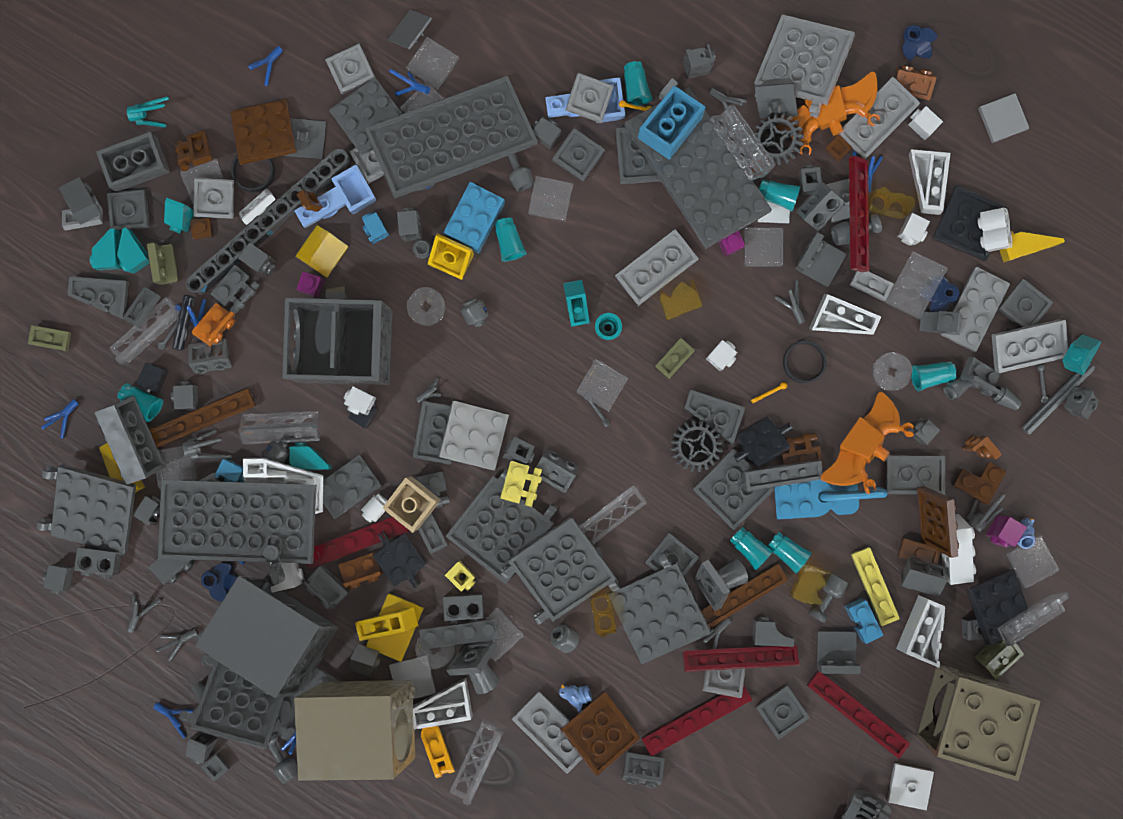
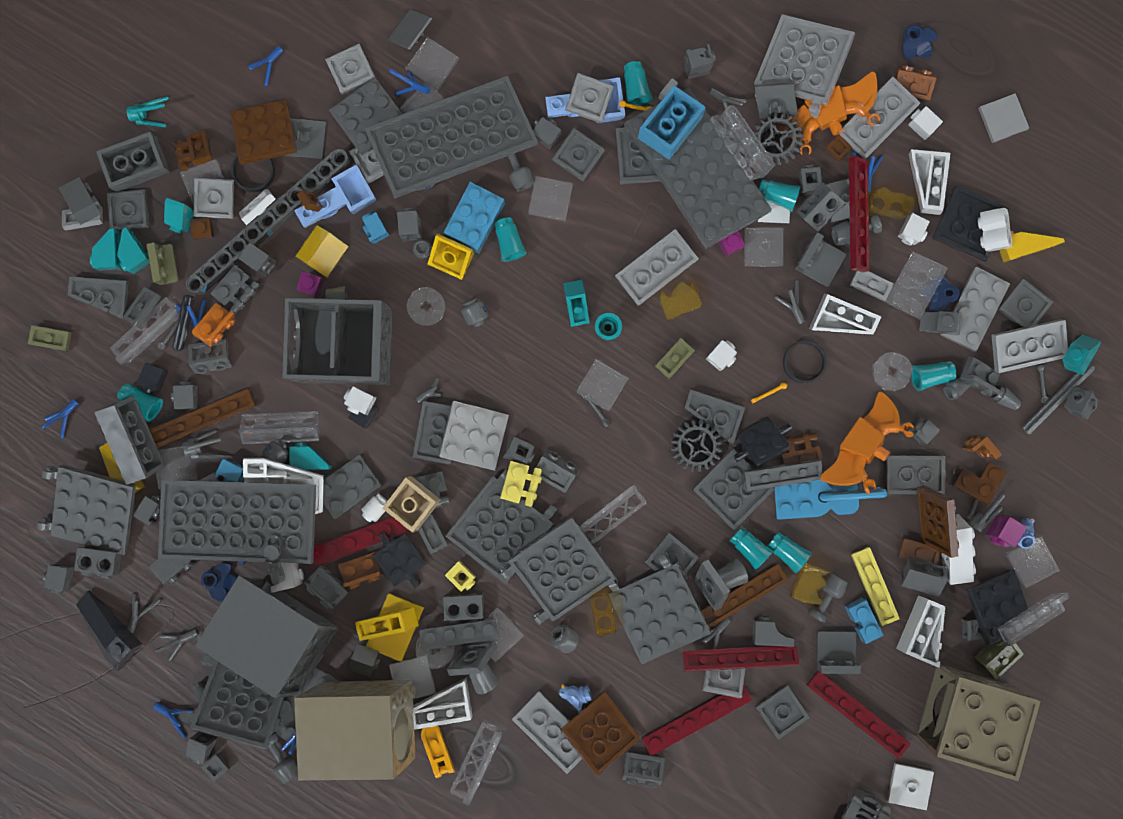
(110, 634): none -> black wedge

